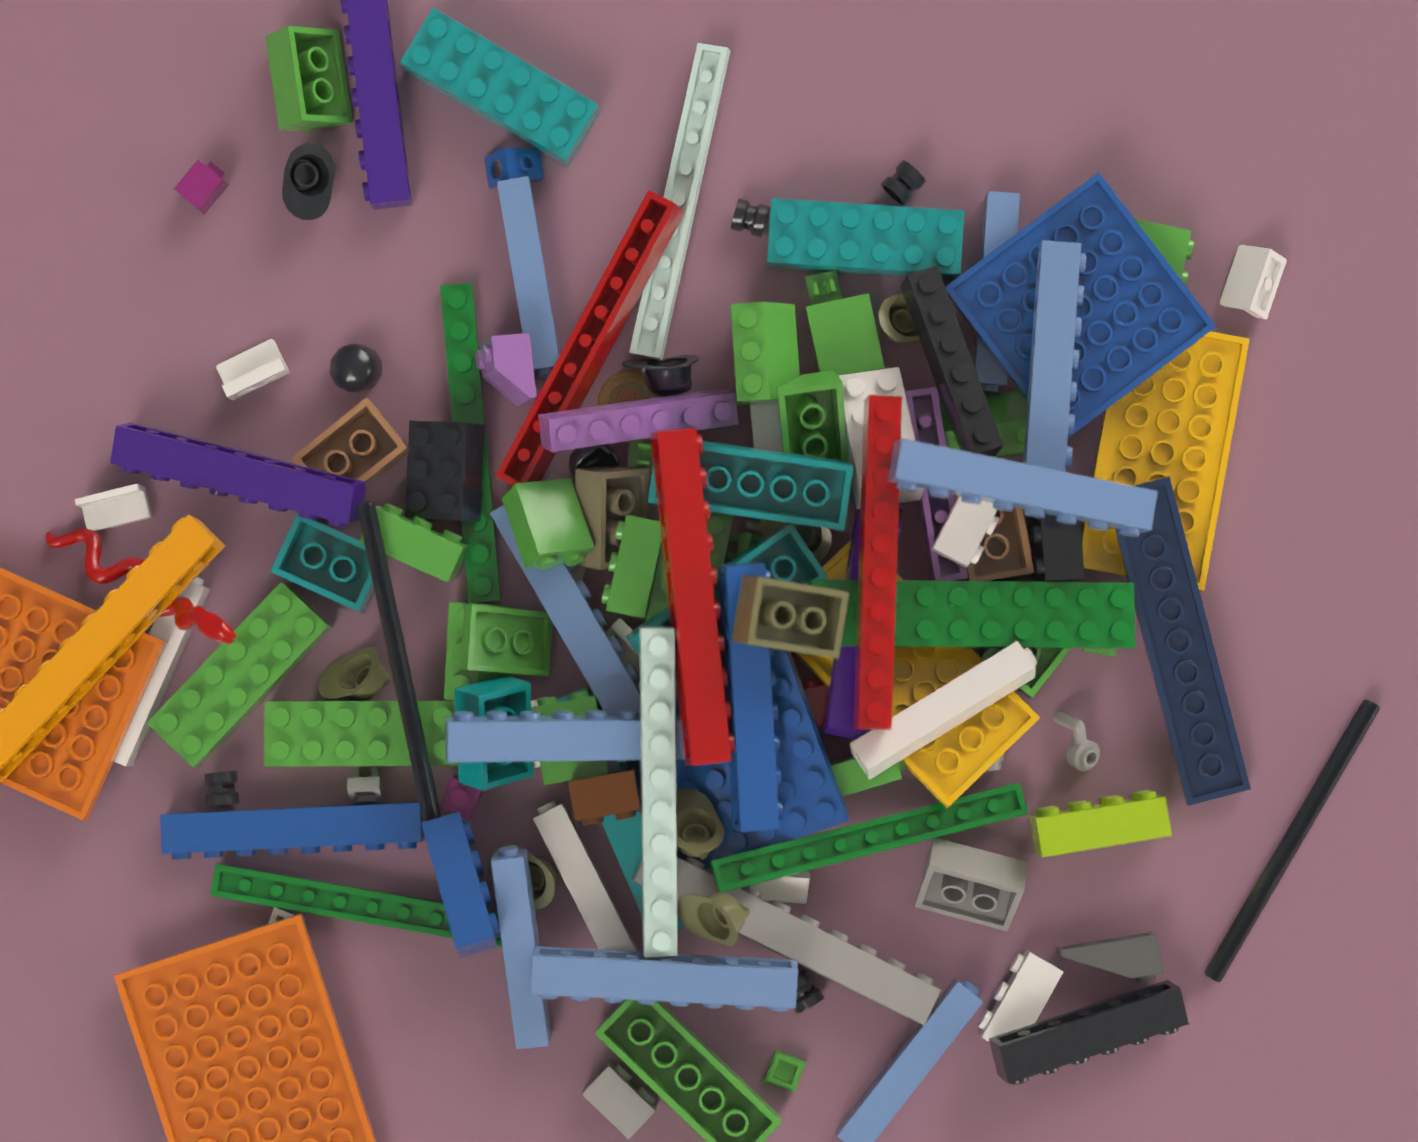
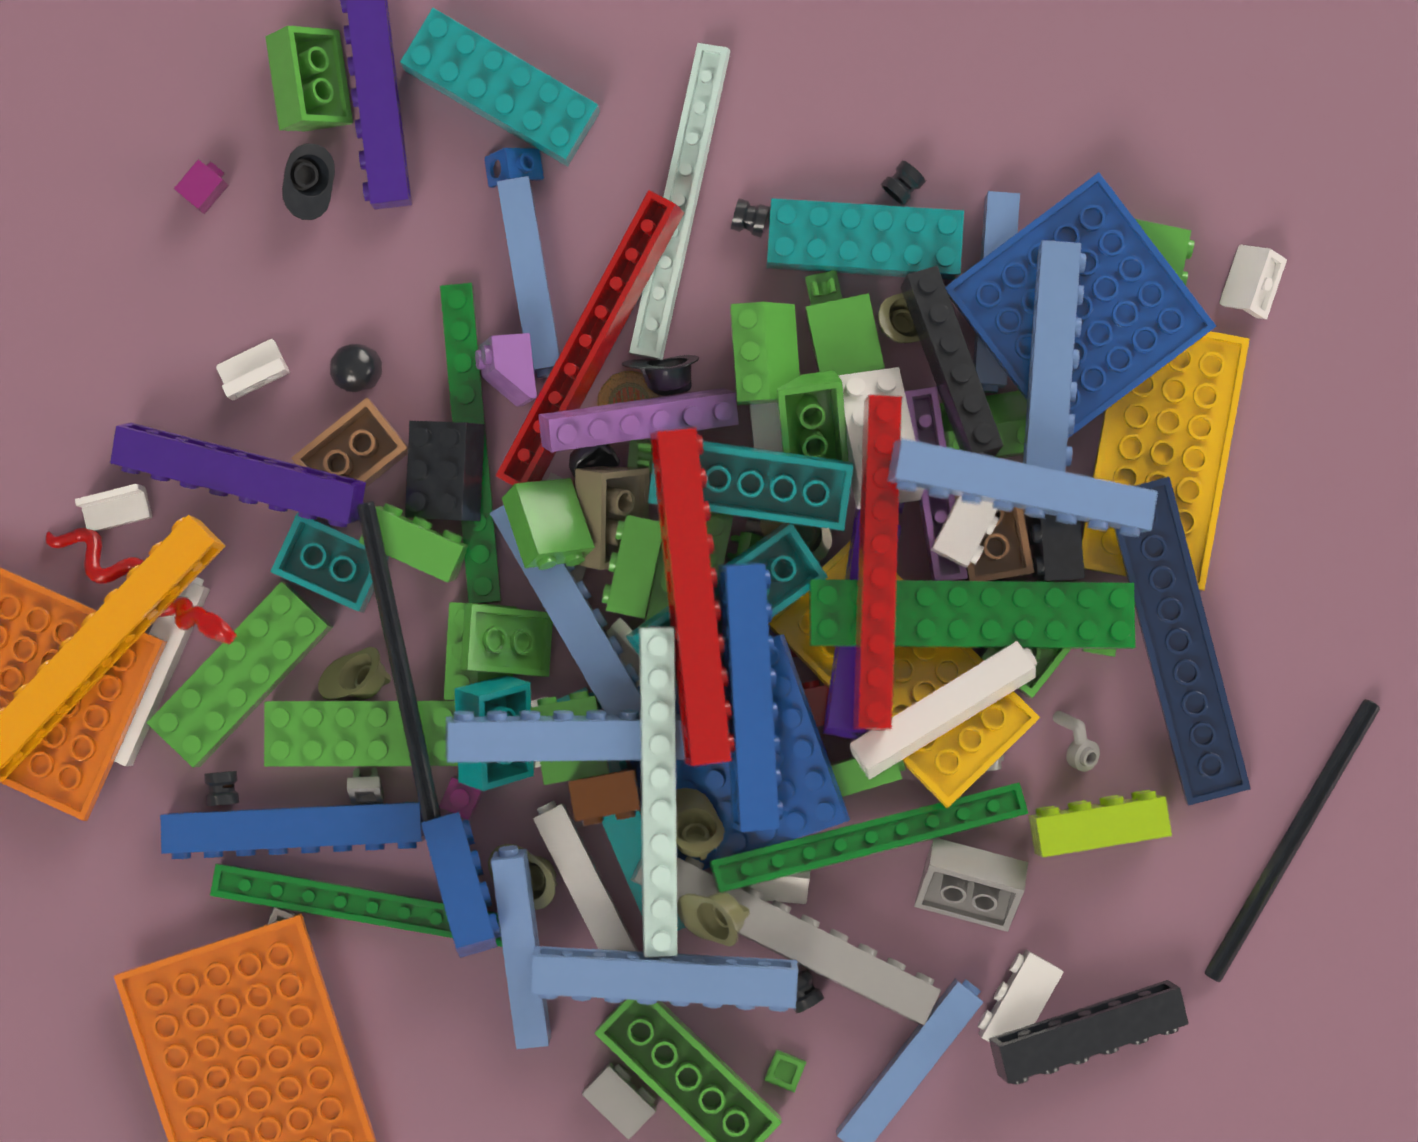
(790, 616): olive brick -> none
(1128, 956): dark grey slope -> none

